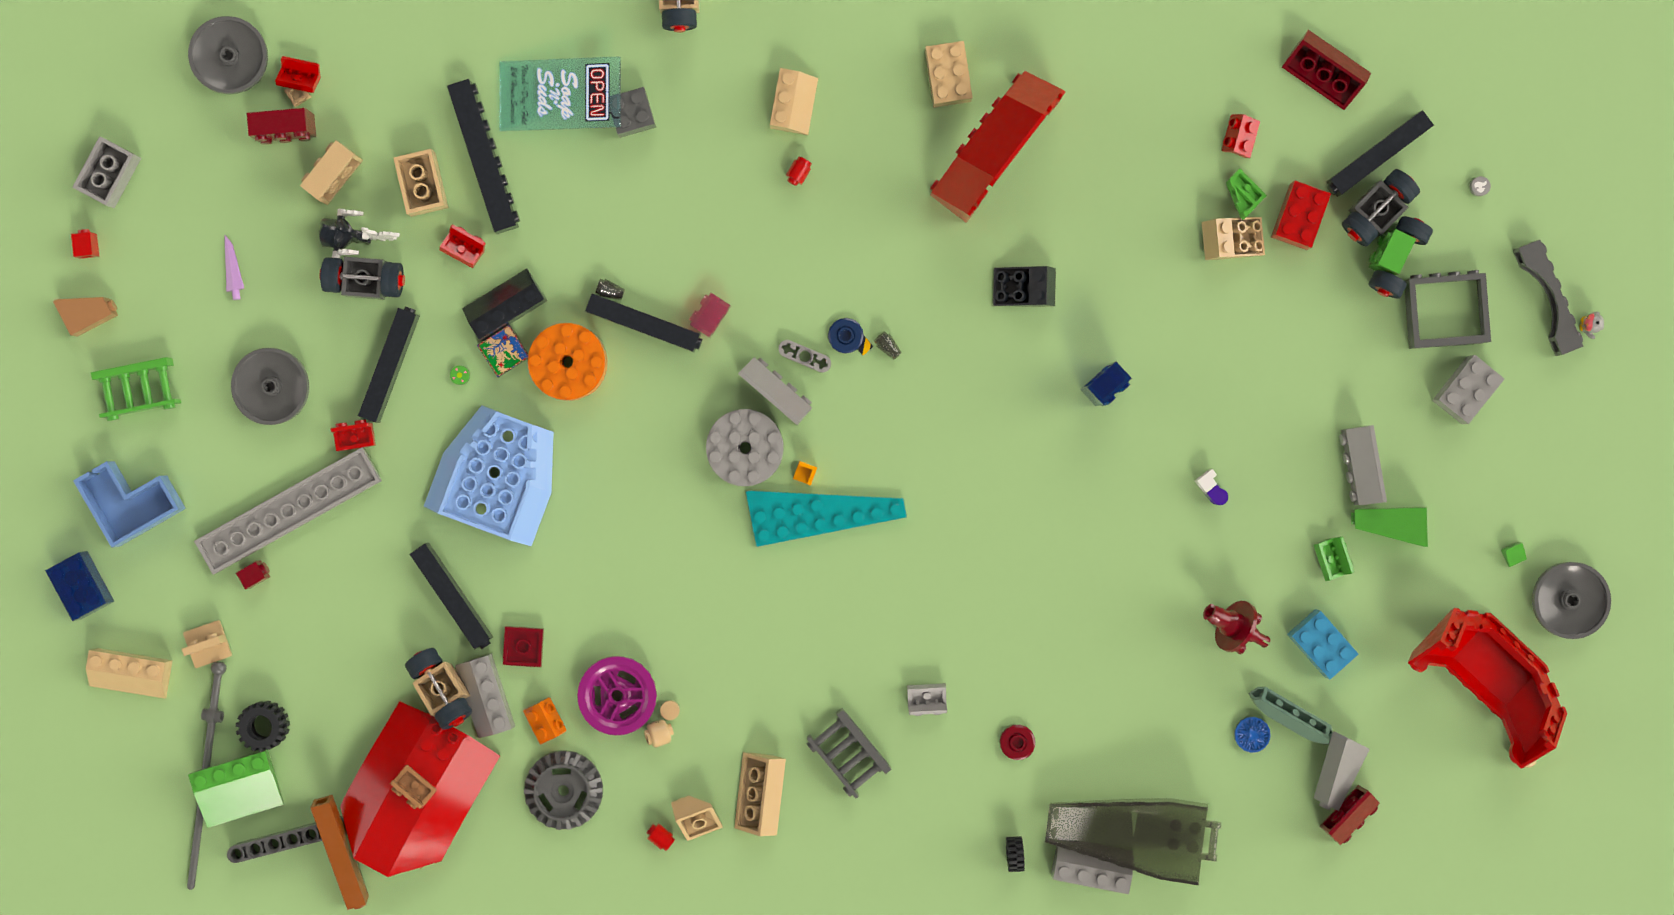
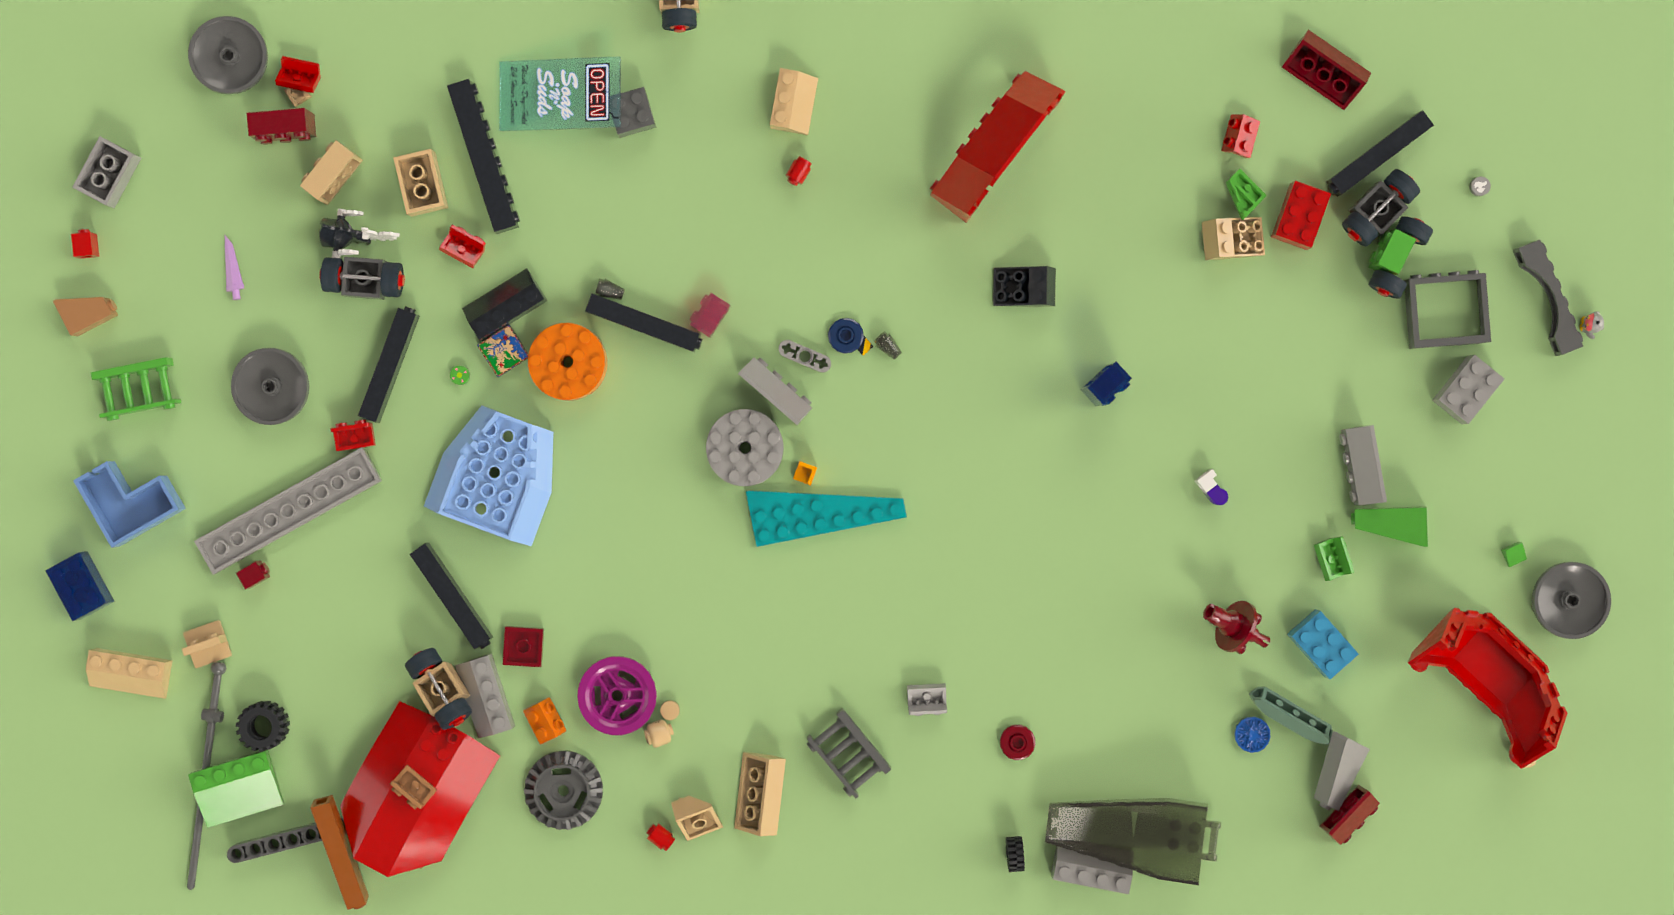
(948, 74): tan brick -> none

